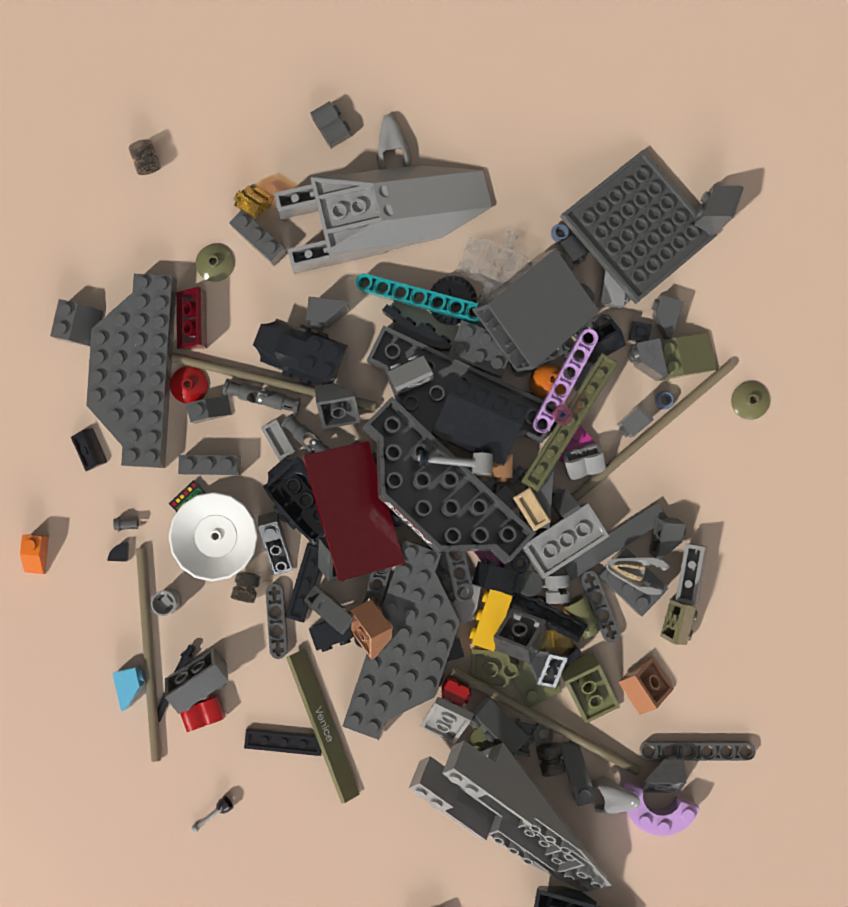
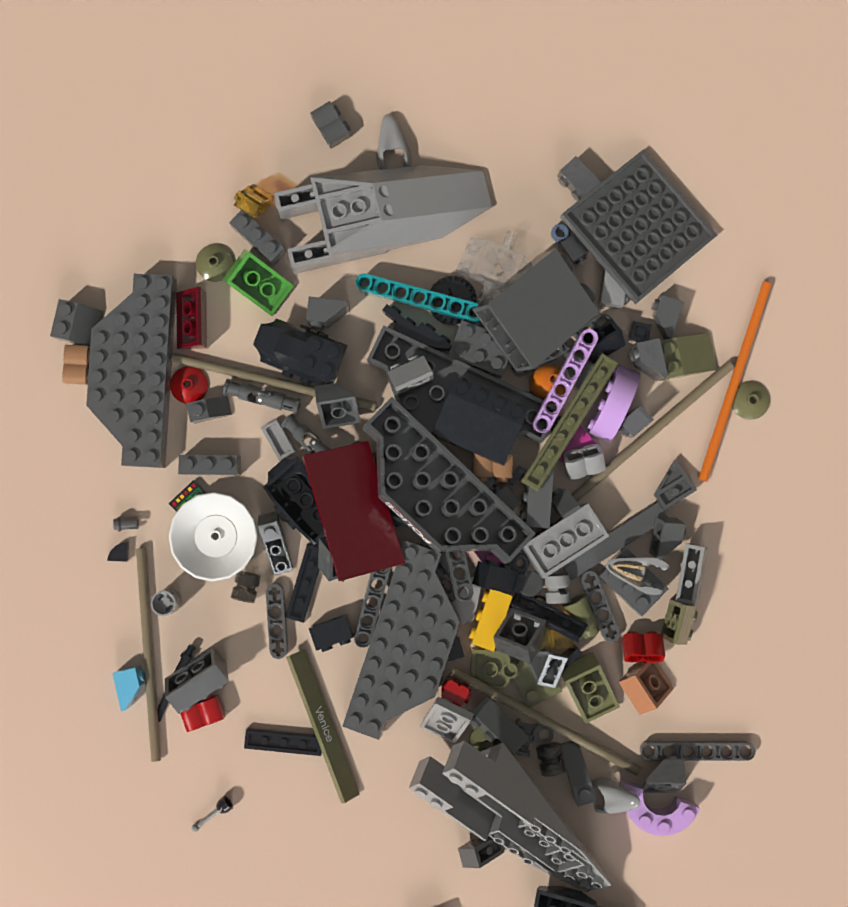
(34, 553): orange slope -> none
(76, 364): none -> medium nougat brick
(89, 449): black slope -> none
(144, 157): clear smoke wheel -> none
(258, 282): none -> bright green slope
(329, 609): dark grey slope -> none
(371, 628): nougat slope -> none
(479, 852): none -> dark grey slope
(480, 463): light grey piece -> none
(531, 509): tan tile -> none
(562, 414): clear pink tile -> none
(577, 178): none -> flat silver brick
(616, 404): none -> lavender brick
(643, 647): none -> red brick
(670, 399): sand blue plate -> none
(674, 486): none -> dark grey wing
(718, 207): dark grey slope -> none
(734, 382): none -> orange piece

